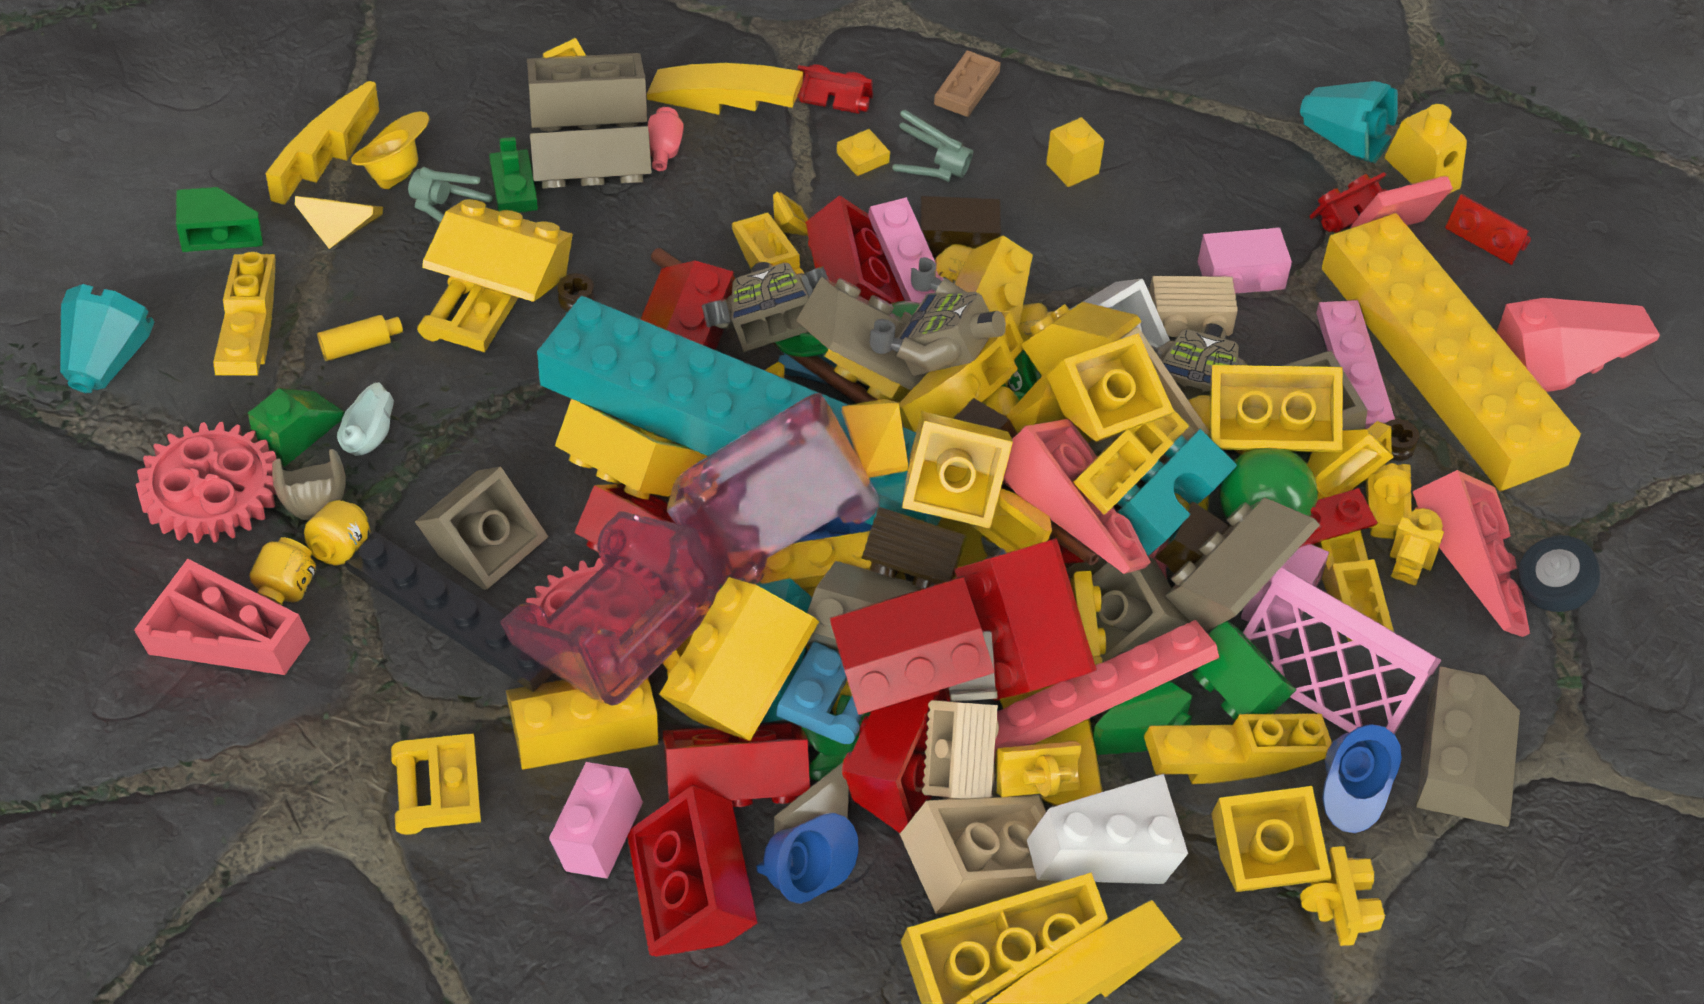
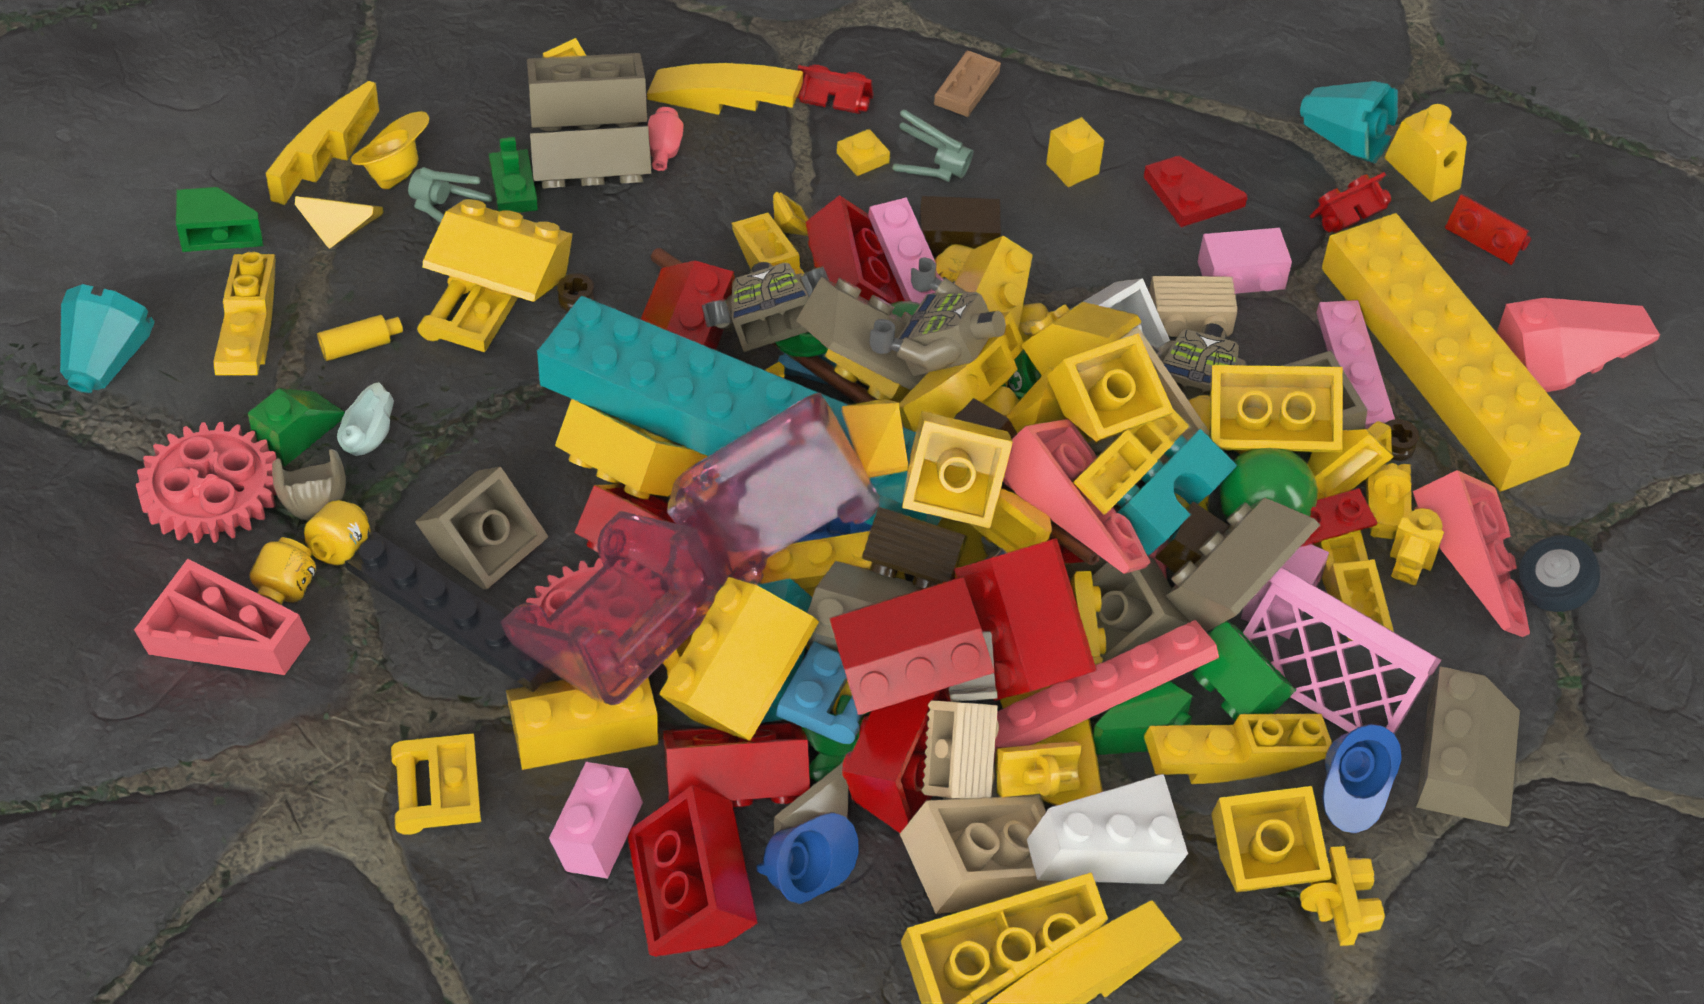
(1191, 191): none -> red wing
(1410, 202): coral tile -> none

